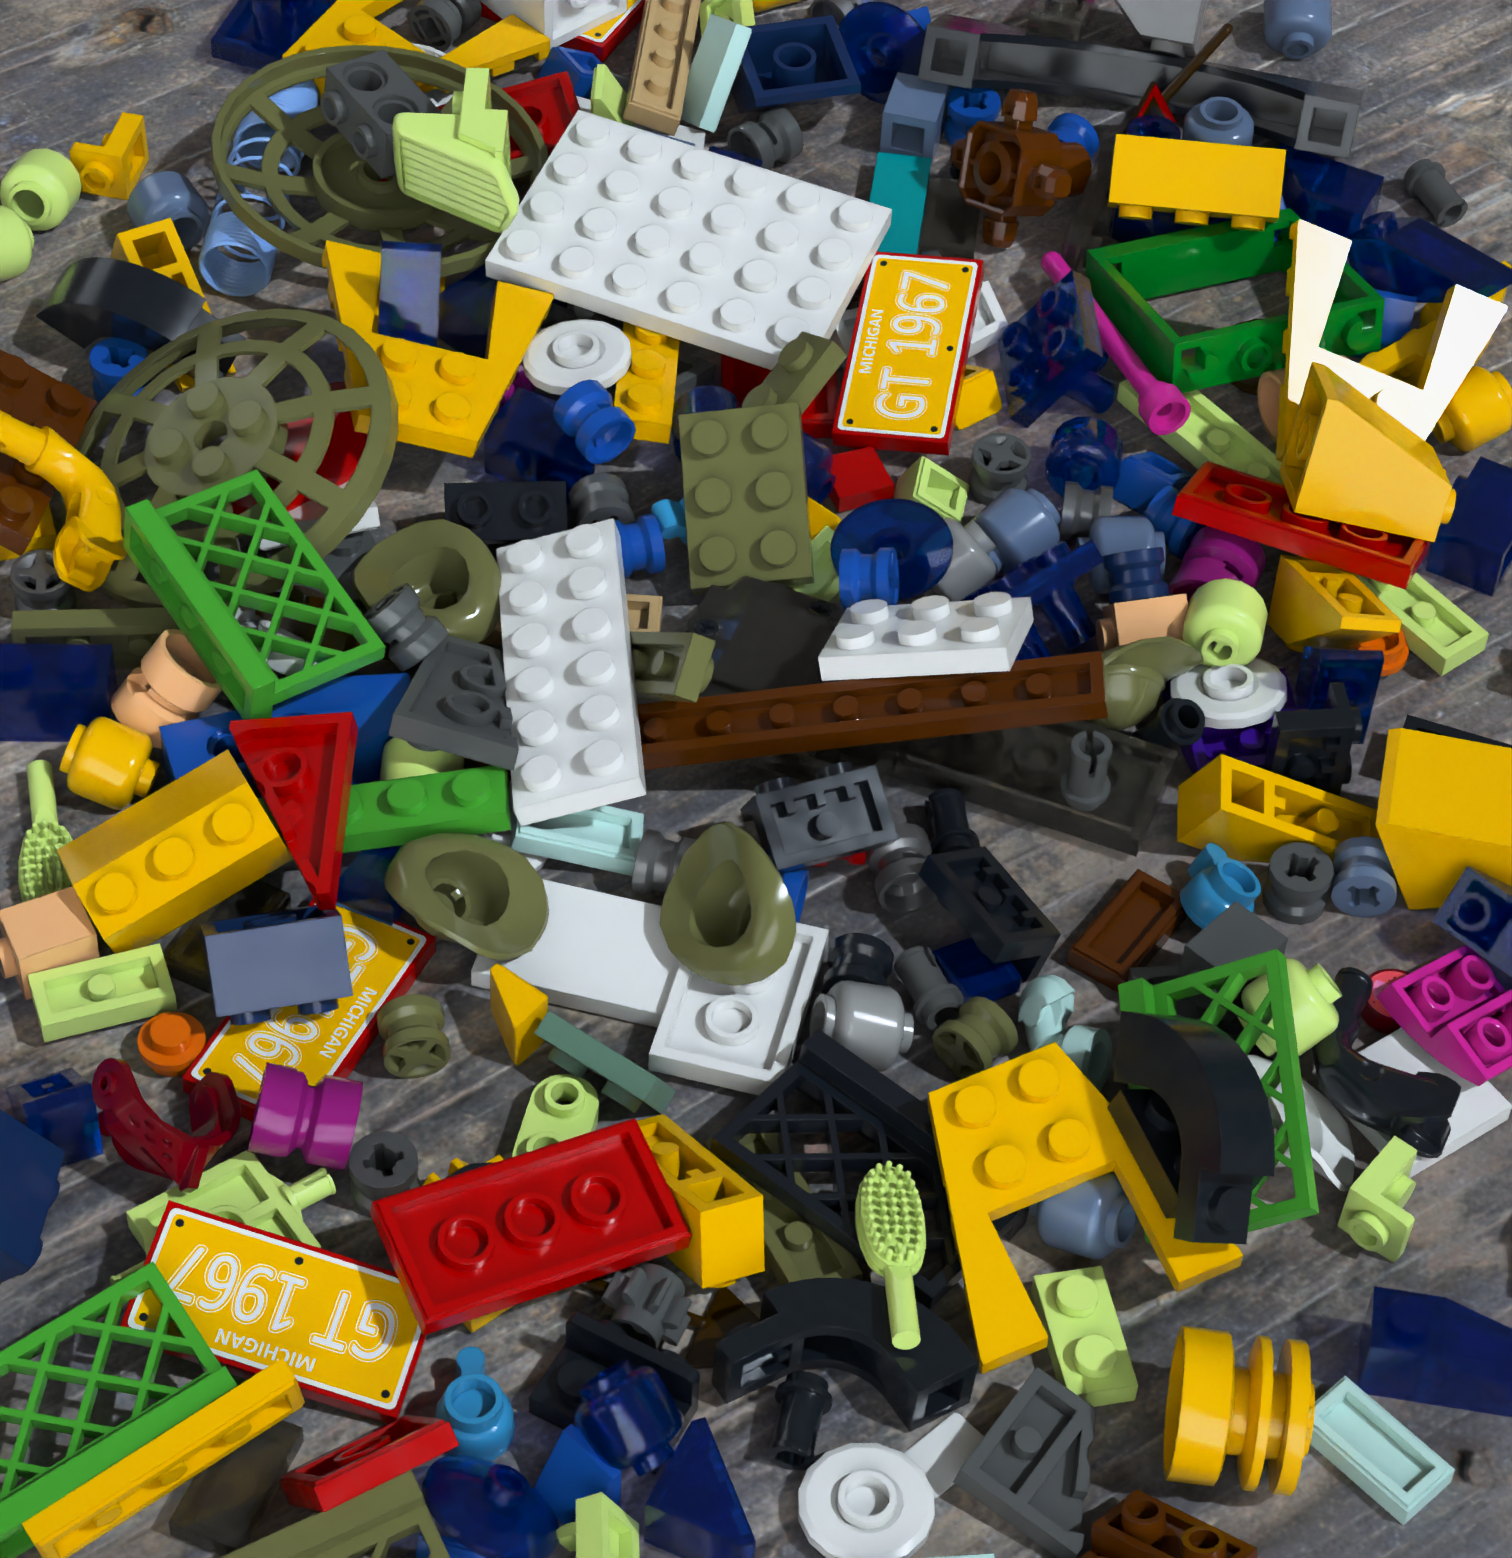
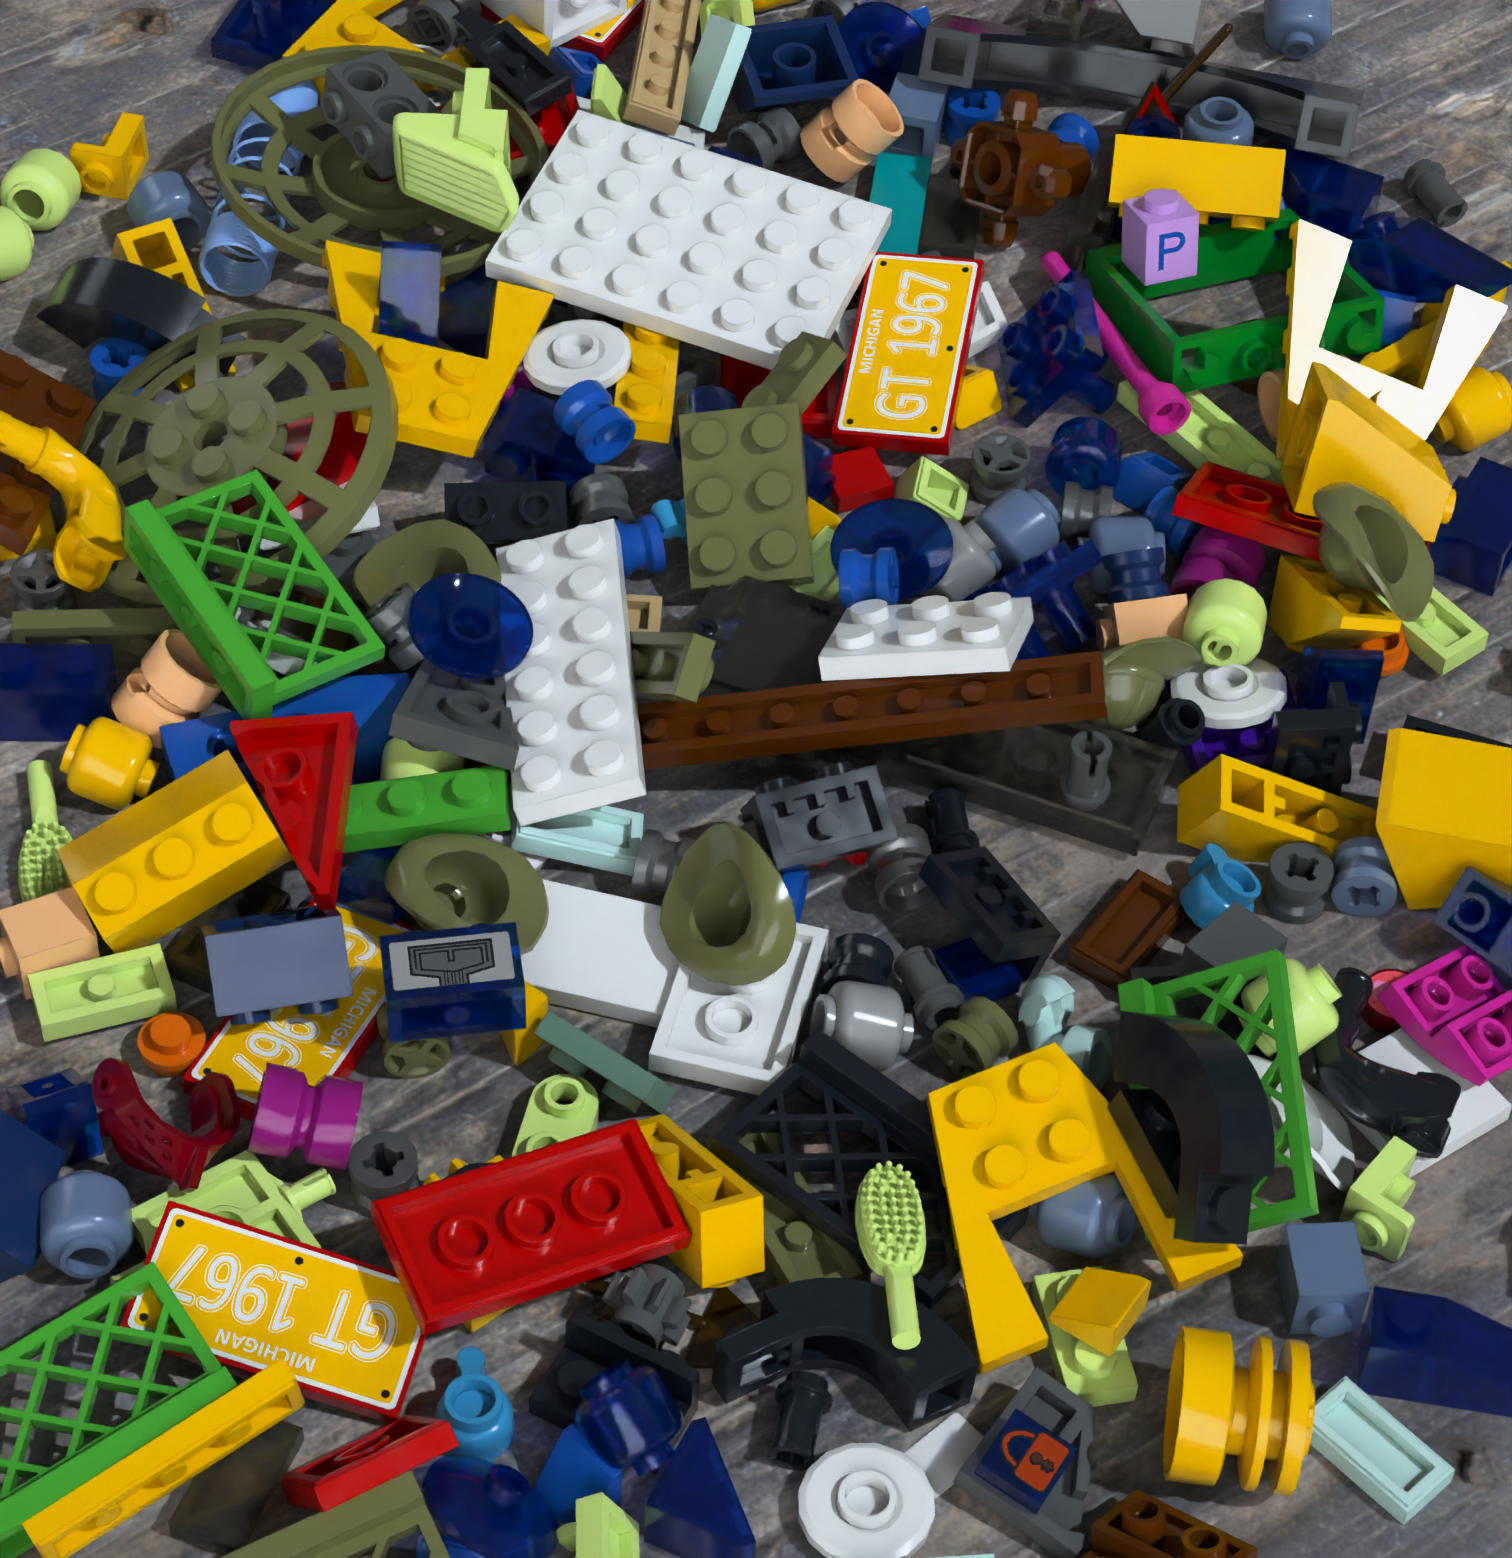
(85, 1224): none -> sand blue head
(453, 981): none -> clear blue brick
(475, 608): none -> clear blue dish
(512, 61): none -> black hinge
(847, 135): none -> light nougat wheel
(1025, 1461): none -> tile
(1102, 1307): none -> yellow slope
(1160, 236): none -> lavender brick
(1322, 1278): none -> sand blue brick
(1373, 548): none -> olive hat

